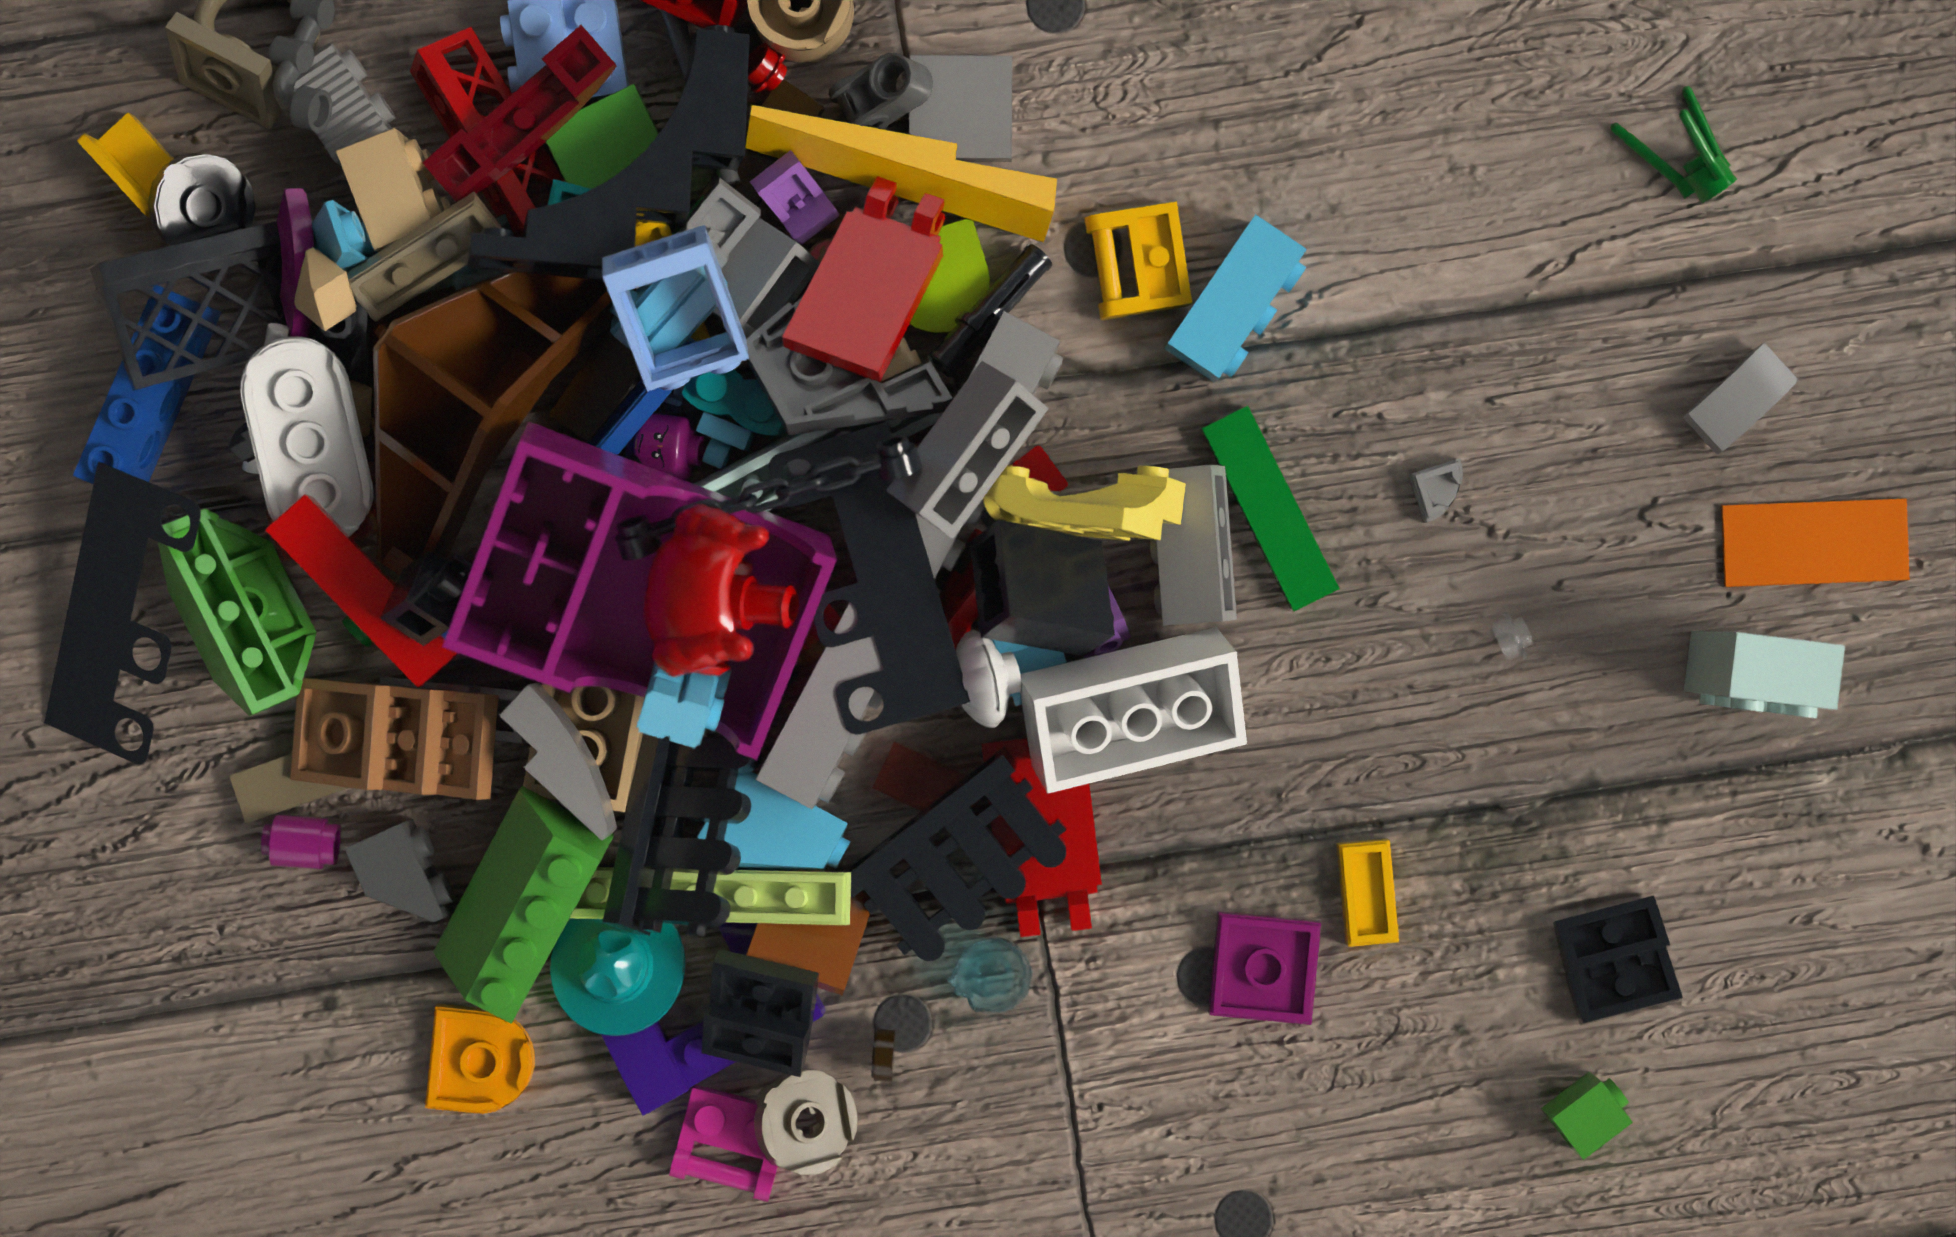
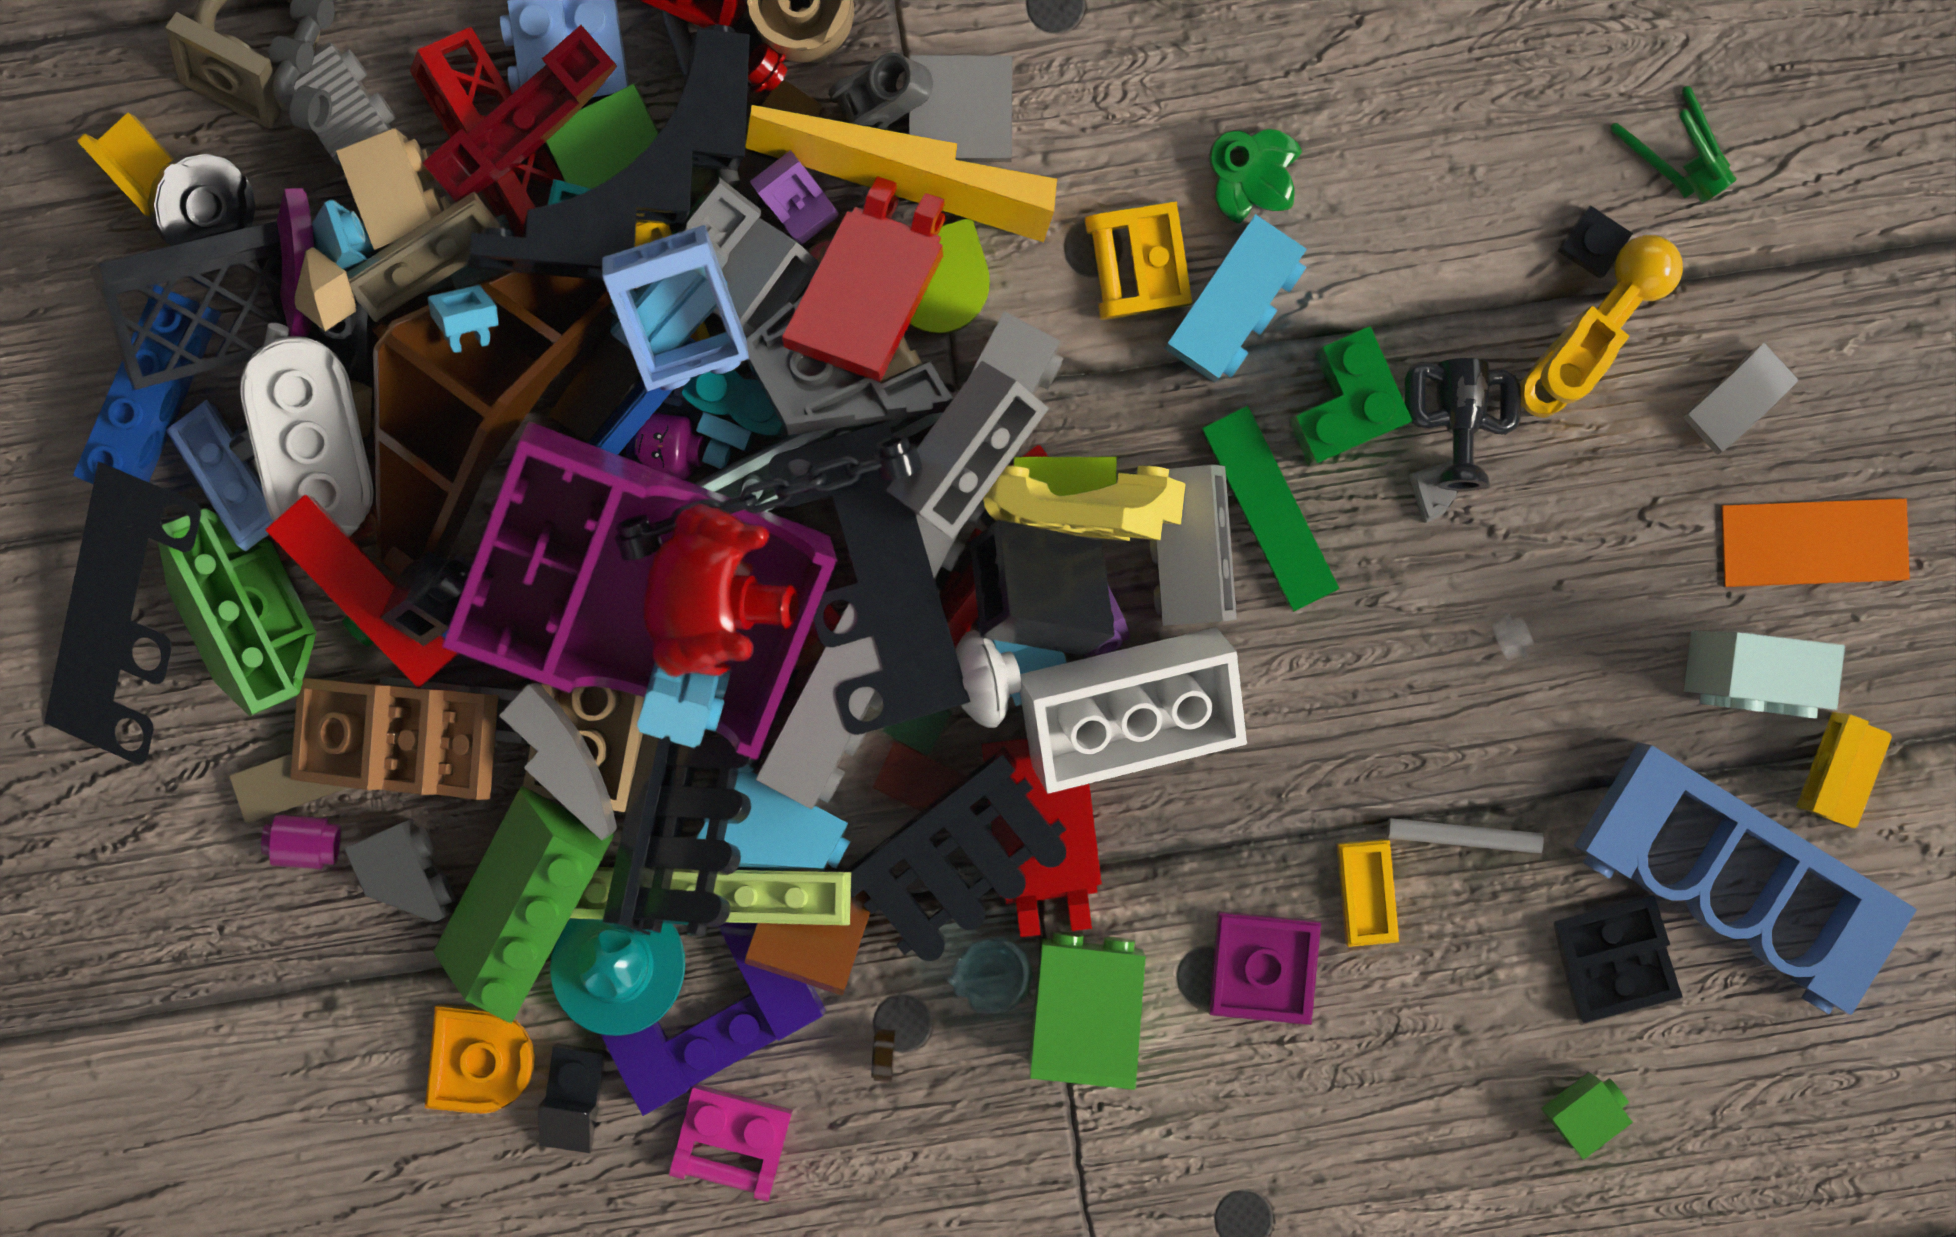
(227, 482): none -> light blue tile
(463, 312): none -> medium azure tile
(572, 1098): none -> black slope
(759, 1012): black slope -> none
(827, 1138): plate -> none
(920, 732): none -> clear green tile
(975, 326): black pin -> none
(1071, 474): none -> lime tile
(1087, 1011): none -> bright green slope
(1261, 175): none -> green plate
(1363, 401): none -> green brick
(1462, 408): none -> black piece
(1465, 835): none -> light grey bar
(1576, 361): none -> yellow piece
(1595, 242): none -> black plate
(1844, 769): none -> yellow panel
(1853, 940): none -> medium blue fence

